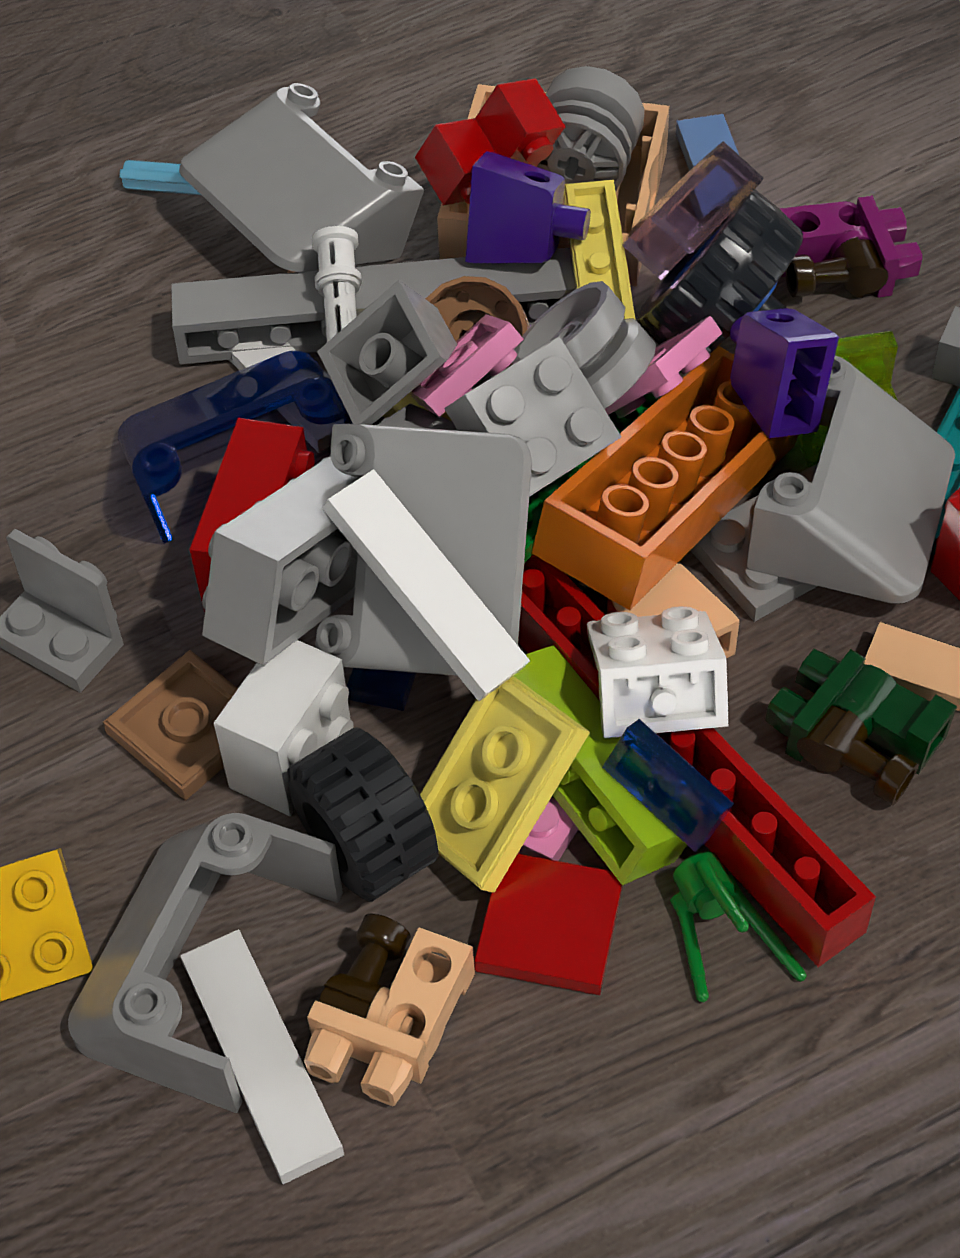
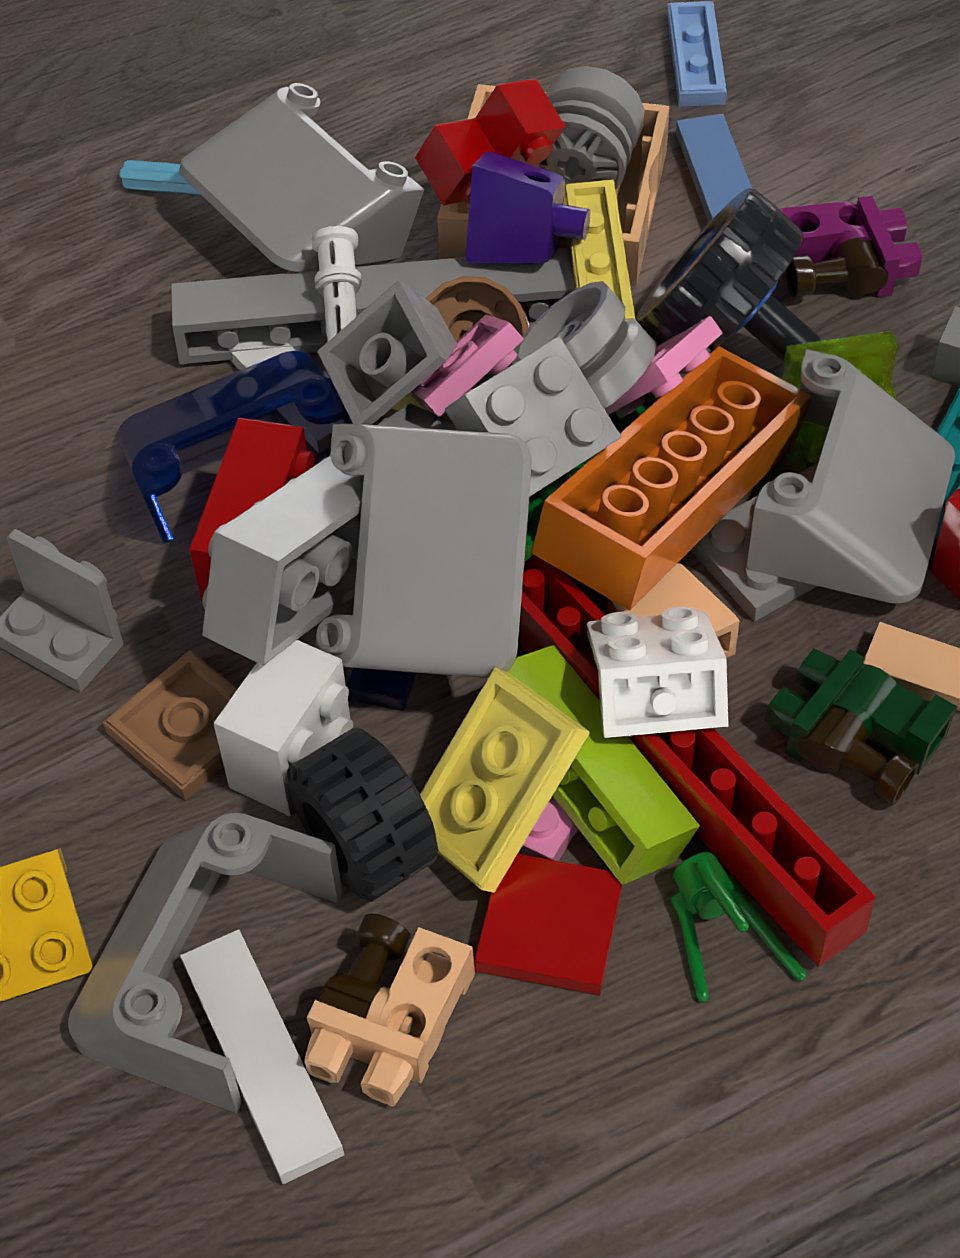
(425, 584): white tile -> none
(667, 785): clear blue plate -> none
(691, 210): slope -> none
(696, 54): none -> light blue tile
(782, 369): dark purple torso -> none

